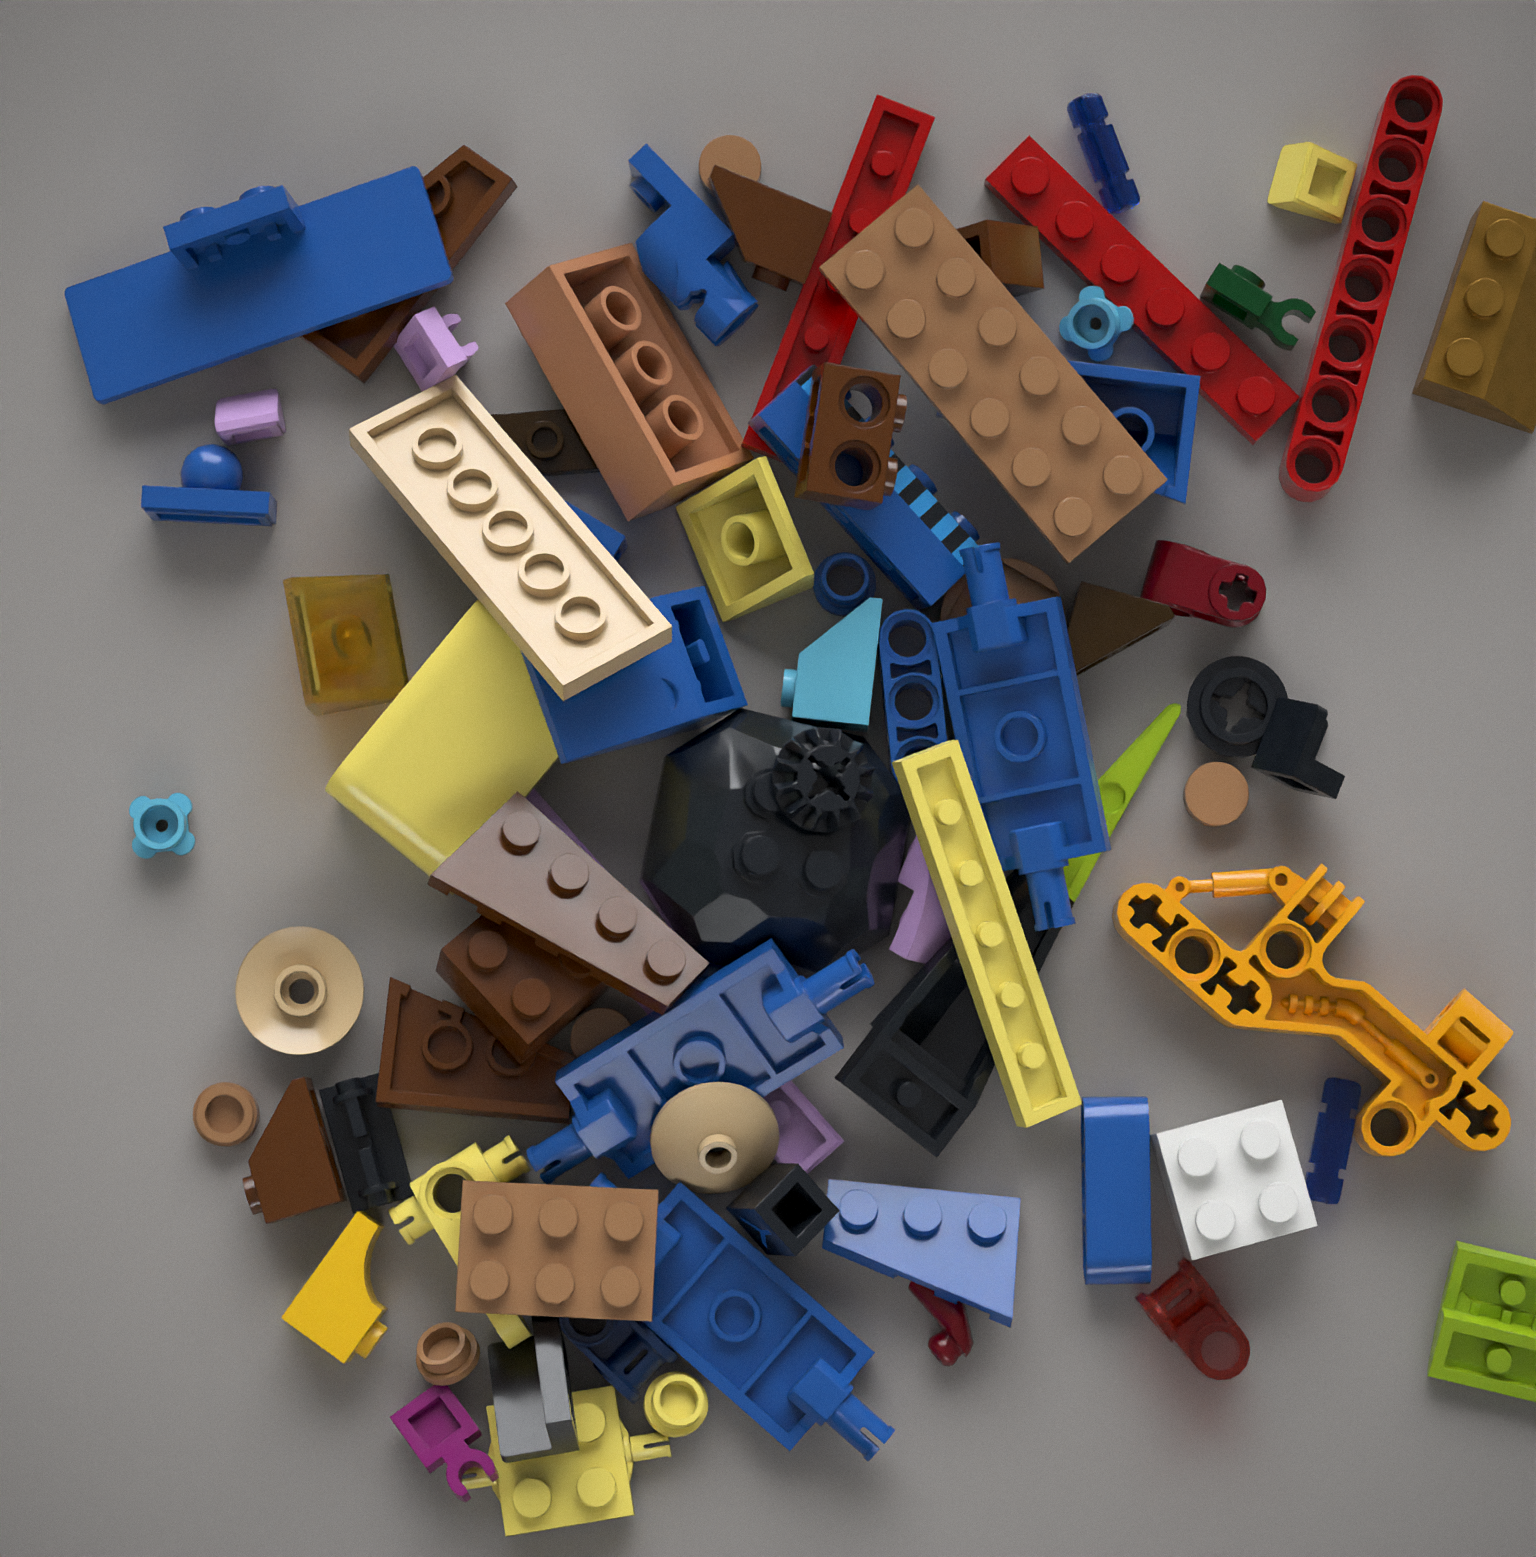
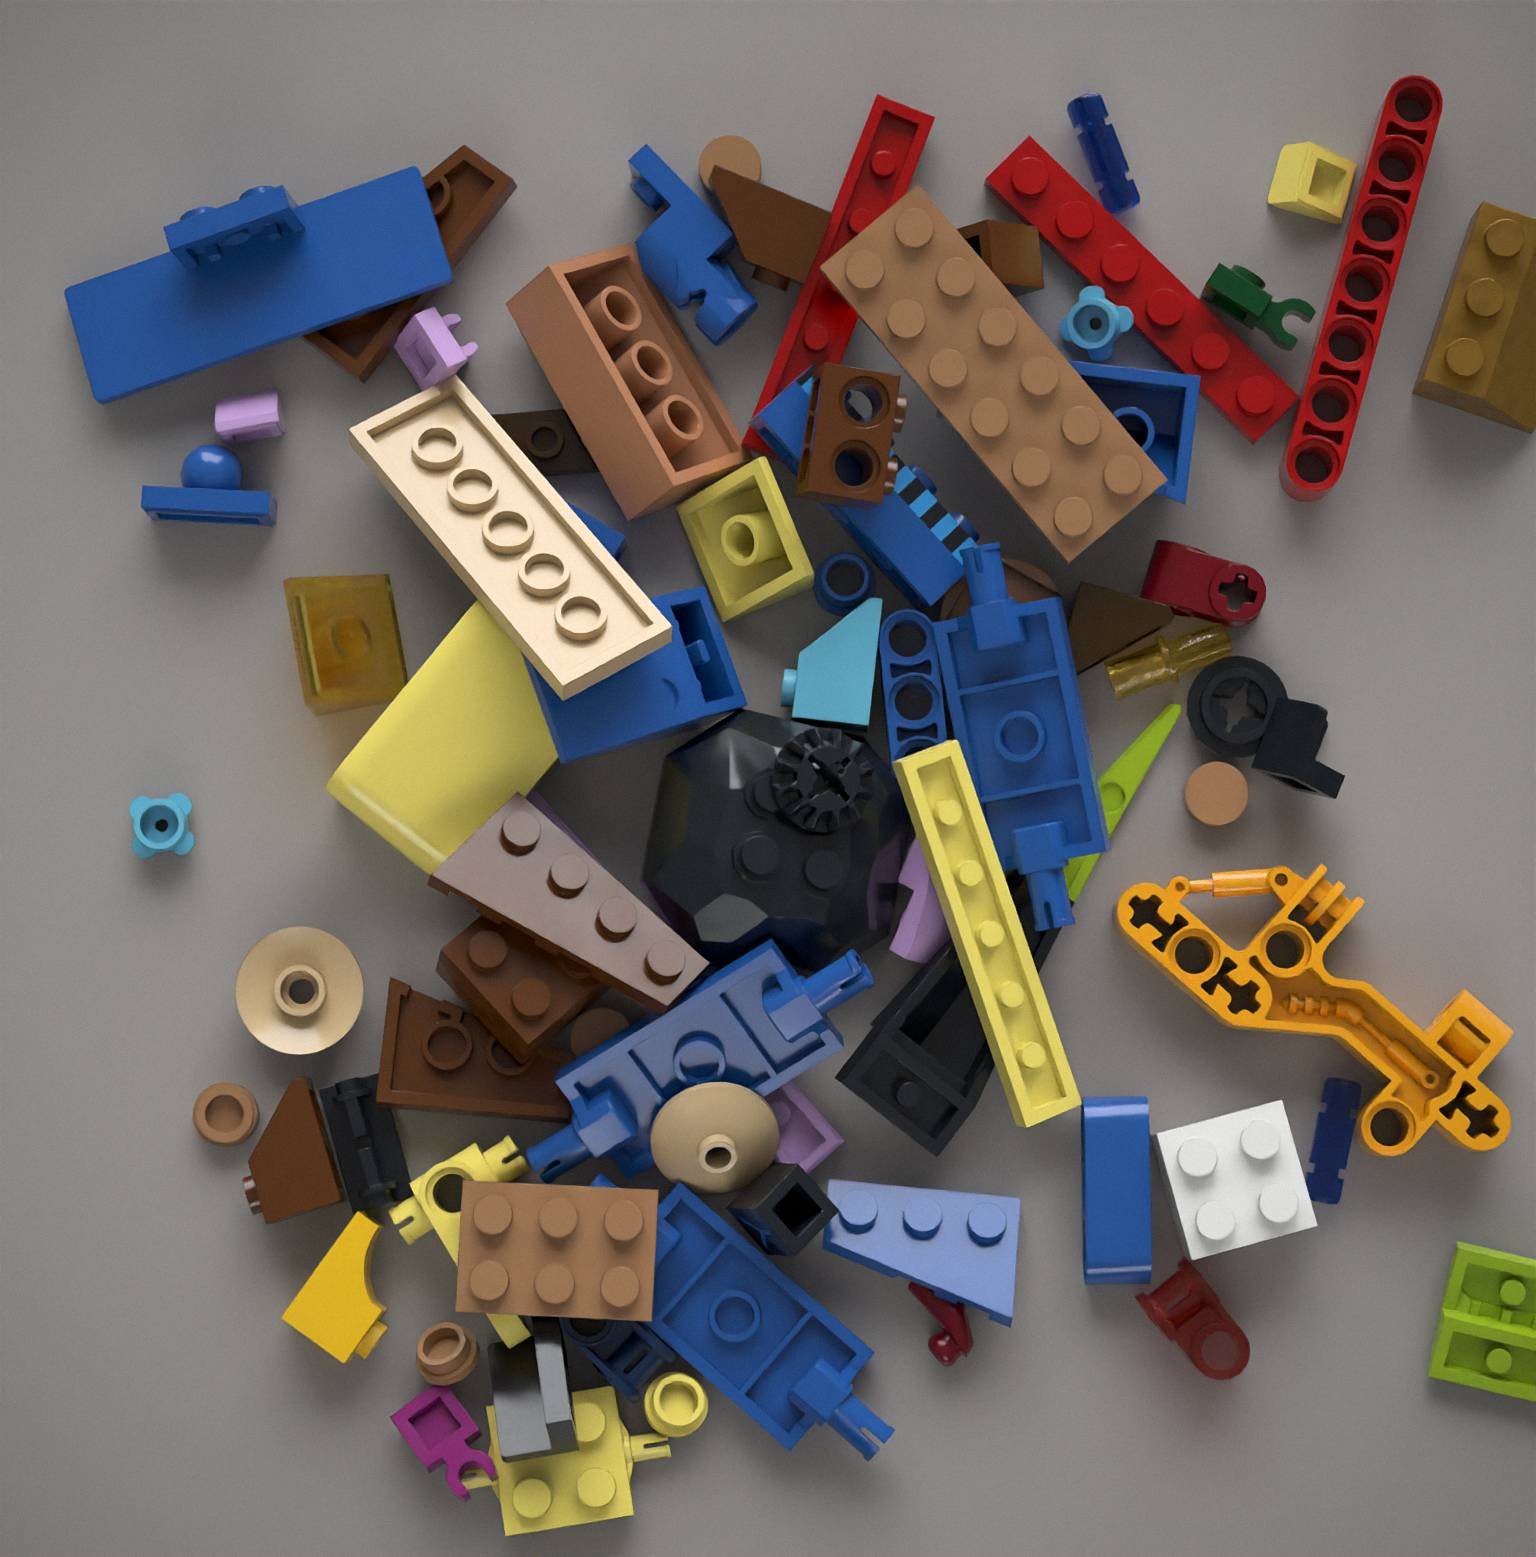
(1167, 660): none -> clear yellow axle

